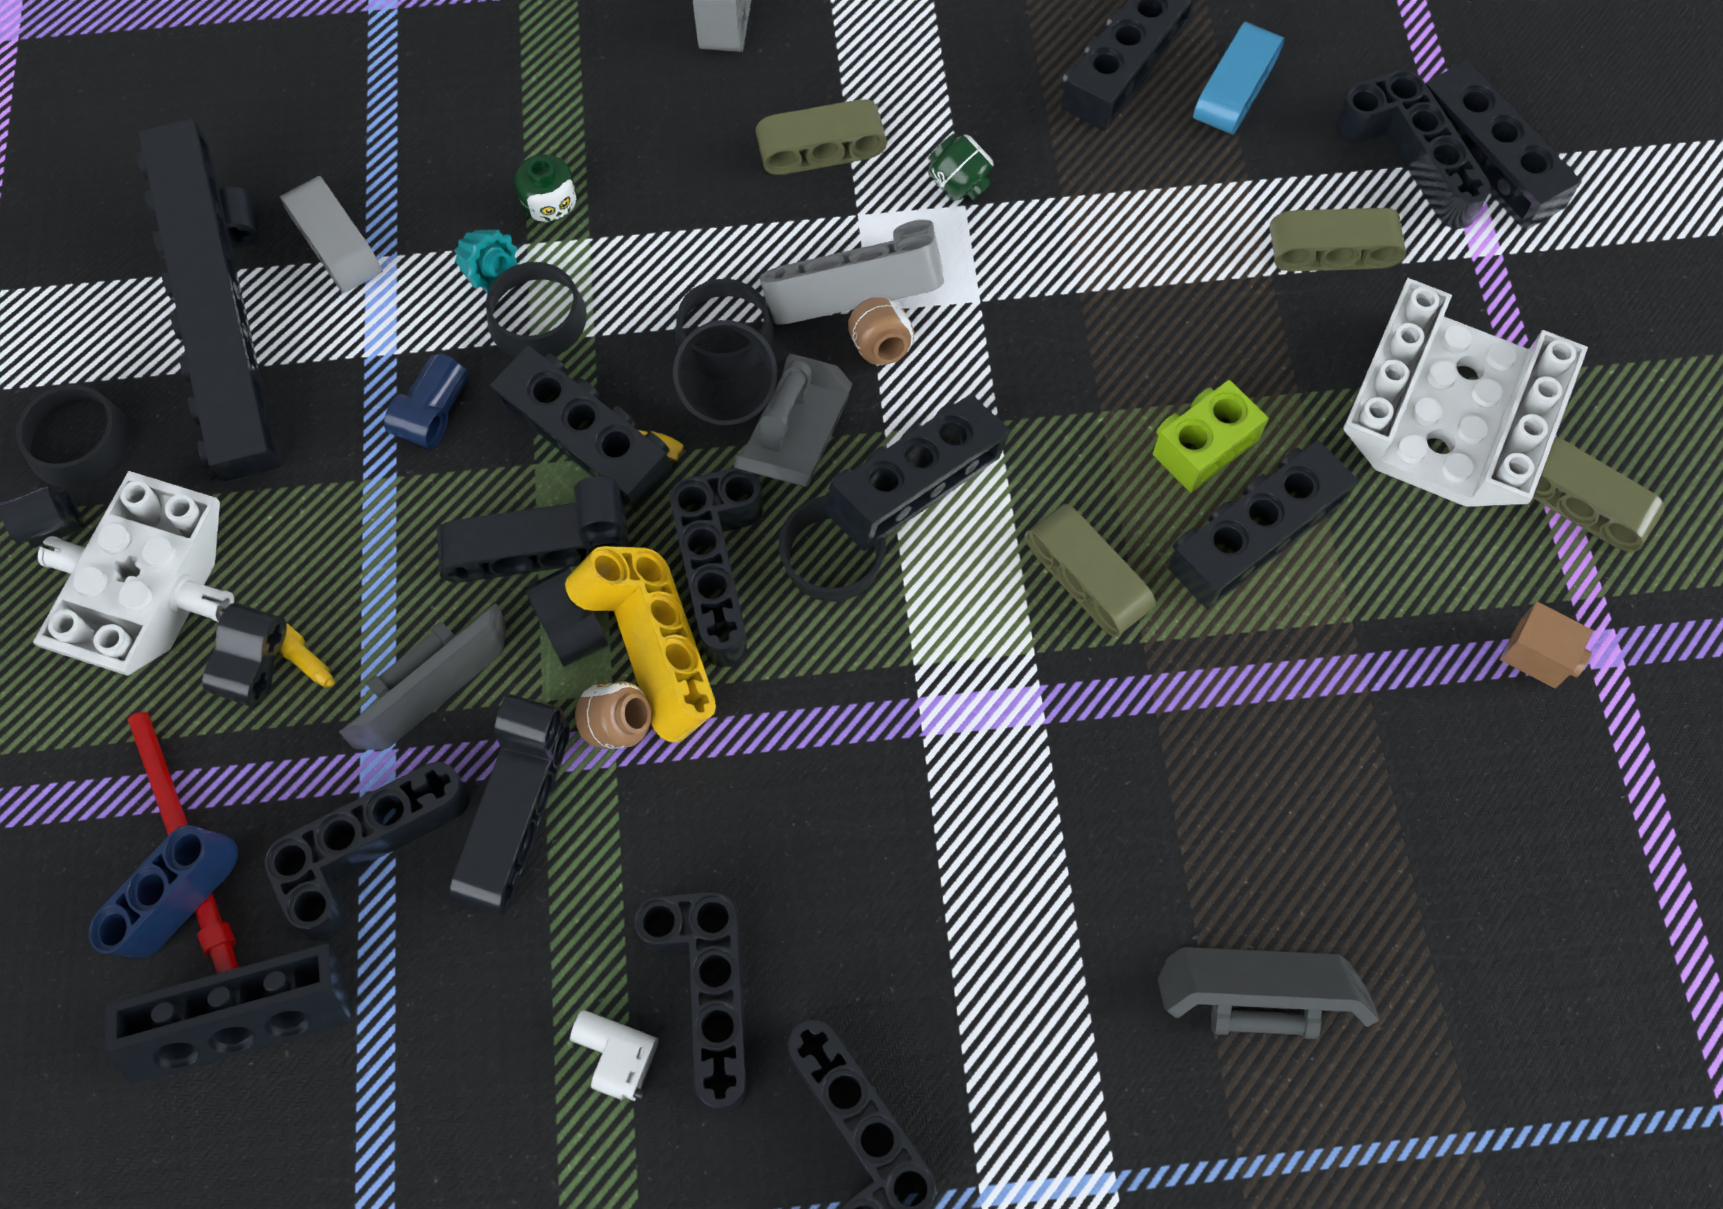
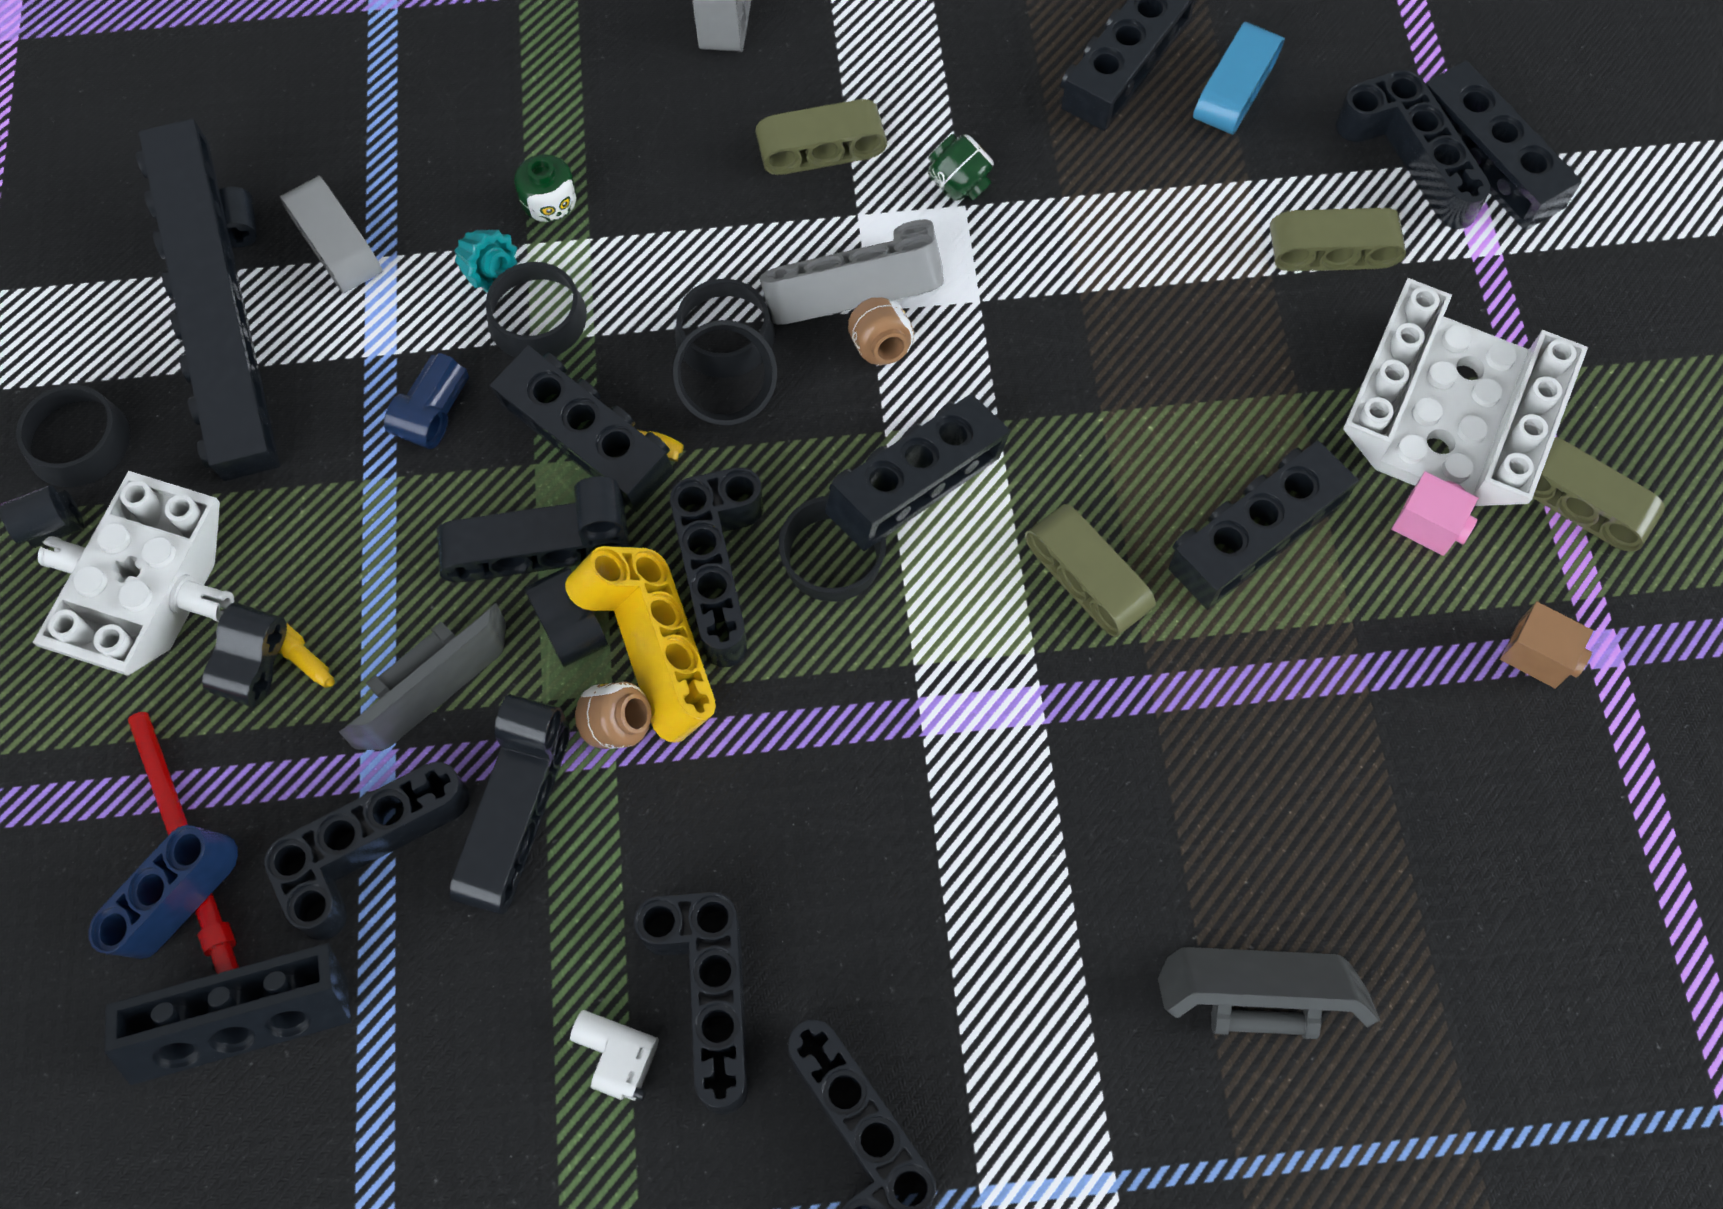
(797, 421): dark grey piece -> none
(1215, 441): lime brick -> none
(1437, 514): none -> bright pink brick

